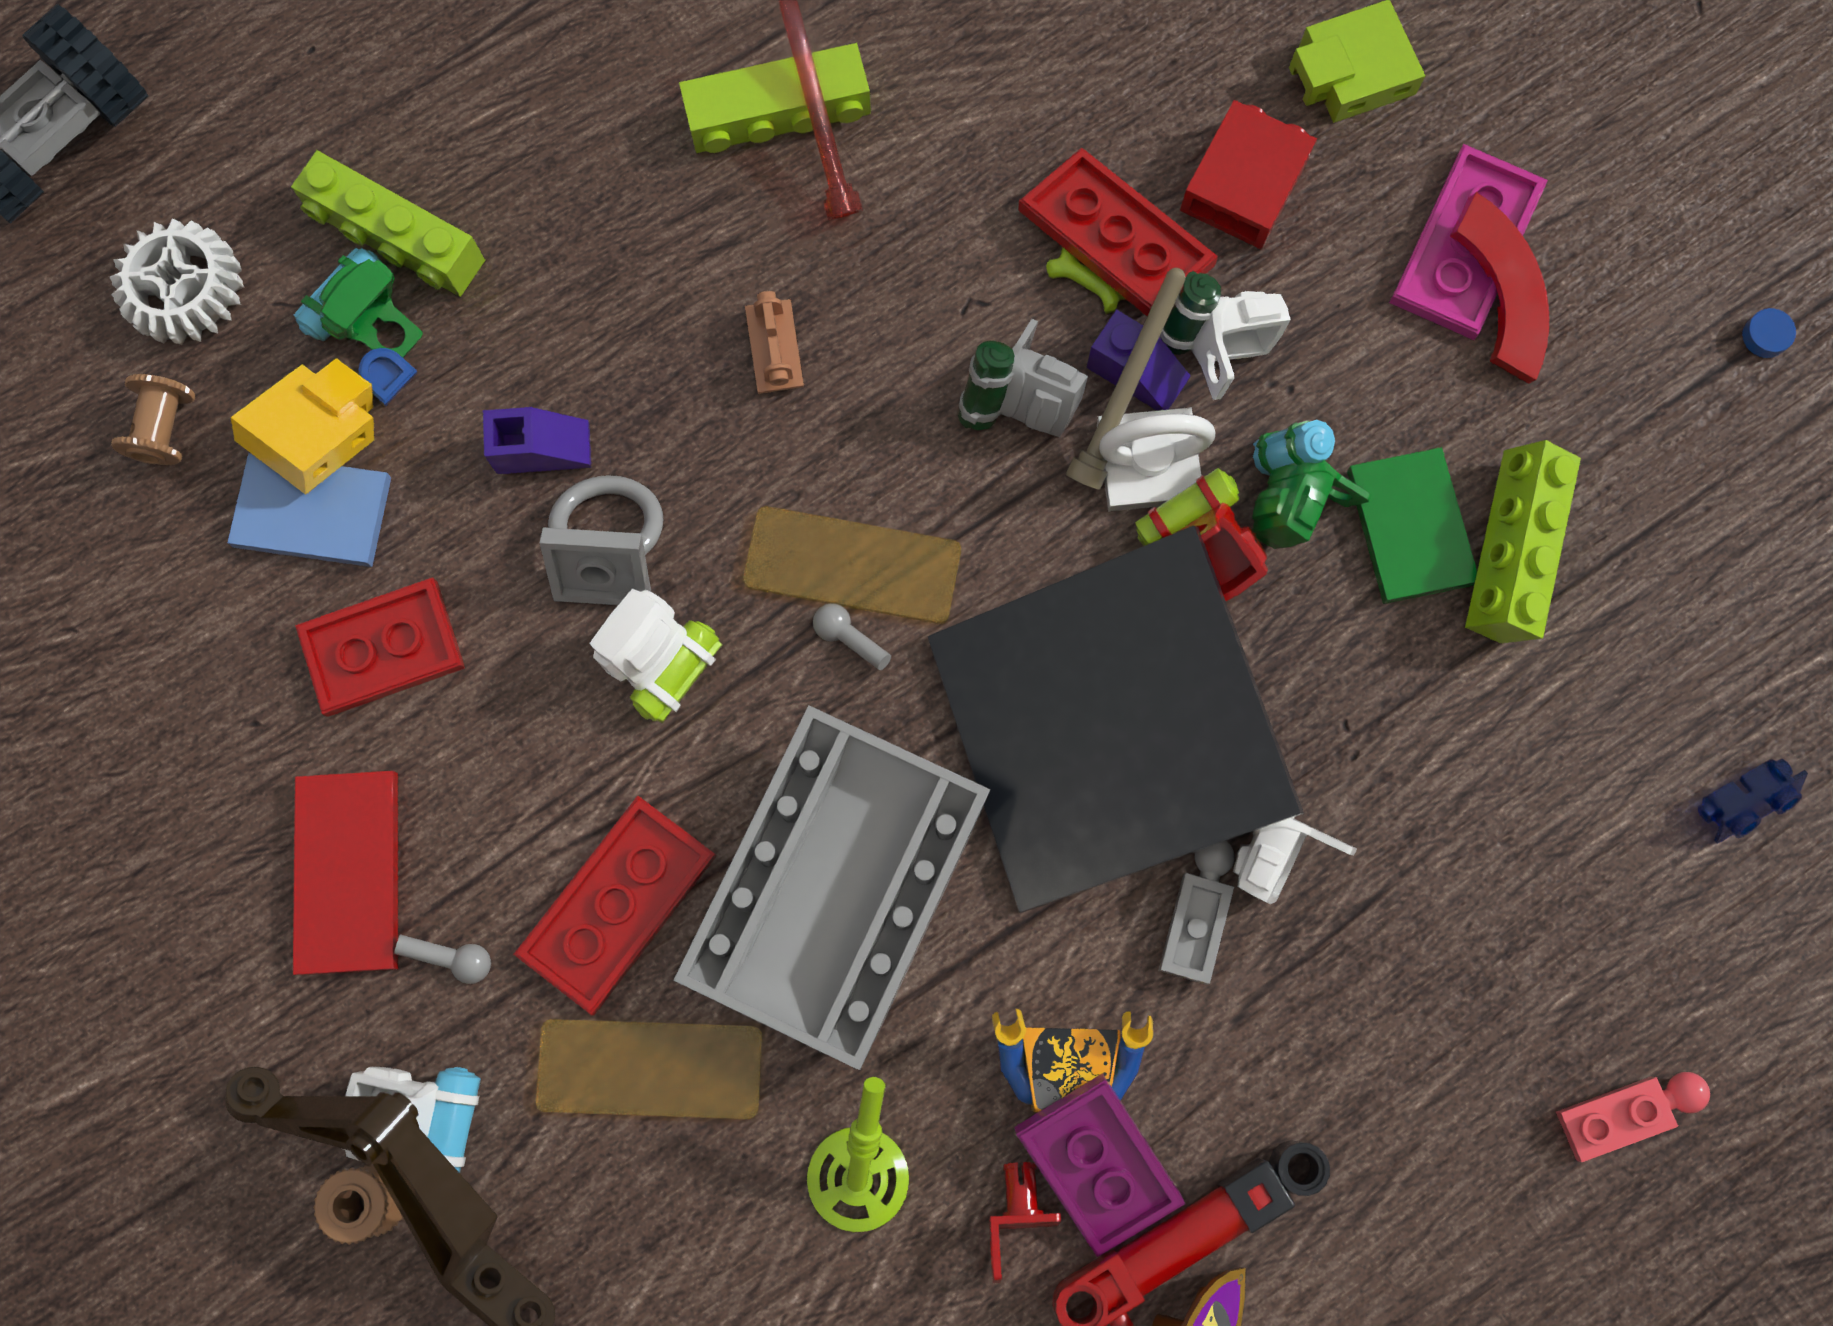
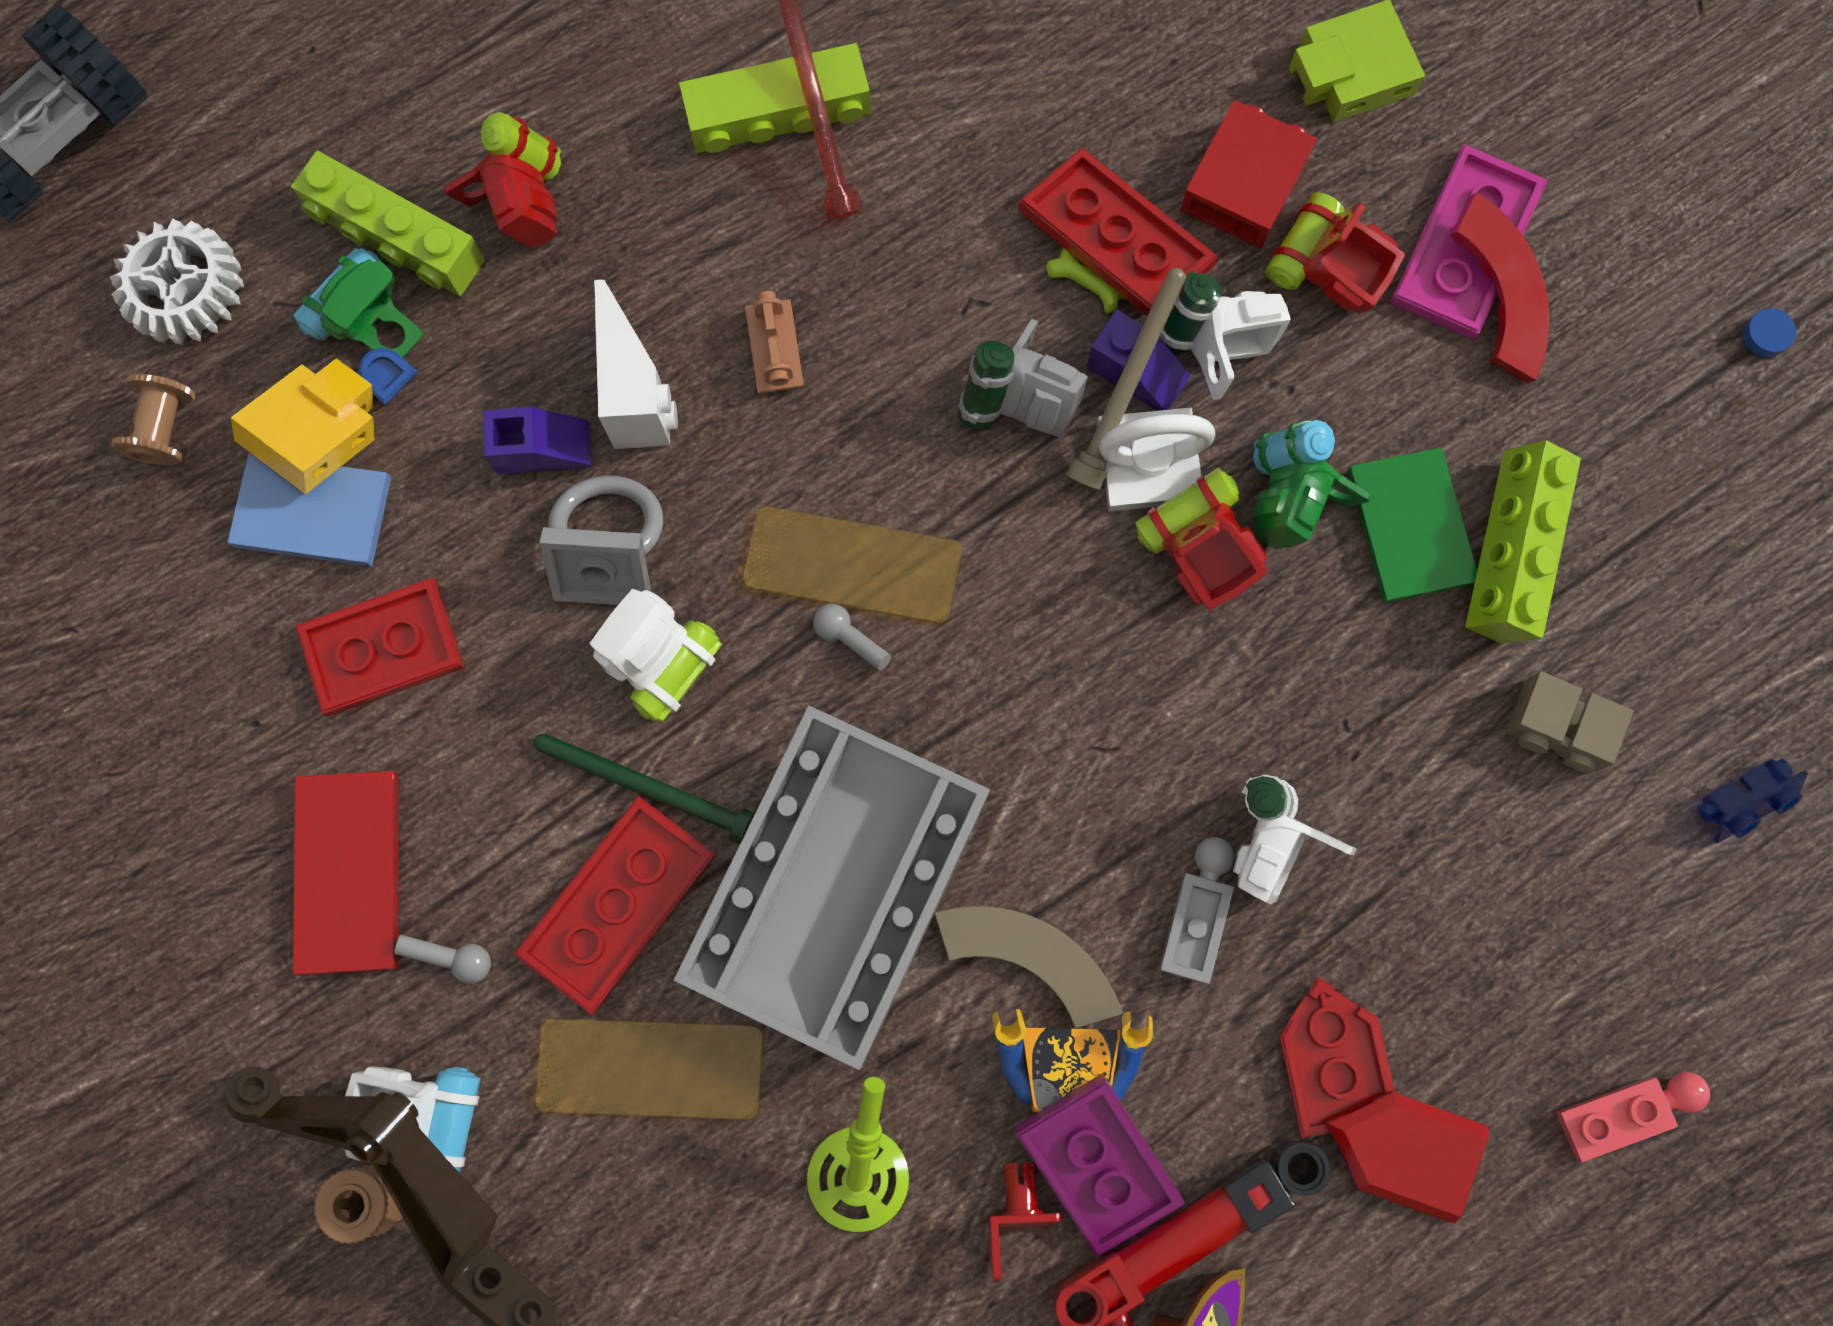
(514, 179): none -> red piece
(630, 394): none -> white slope
(646, 785): none -> dark green bar
(1037, 948): none -> dark tan tile
(1113, 722): black tile -> none
(1332, 1058): none -> red tile
(1337, 254): none -> red piece
(1412, 1153): none -> red tile
(1555, 719): none -> dark tan piece

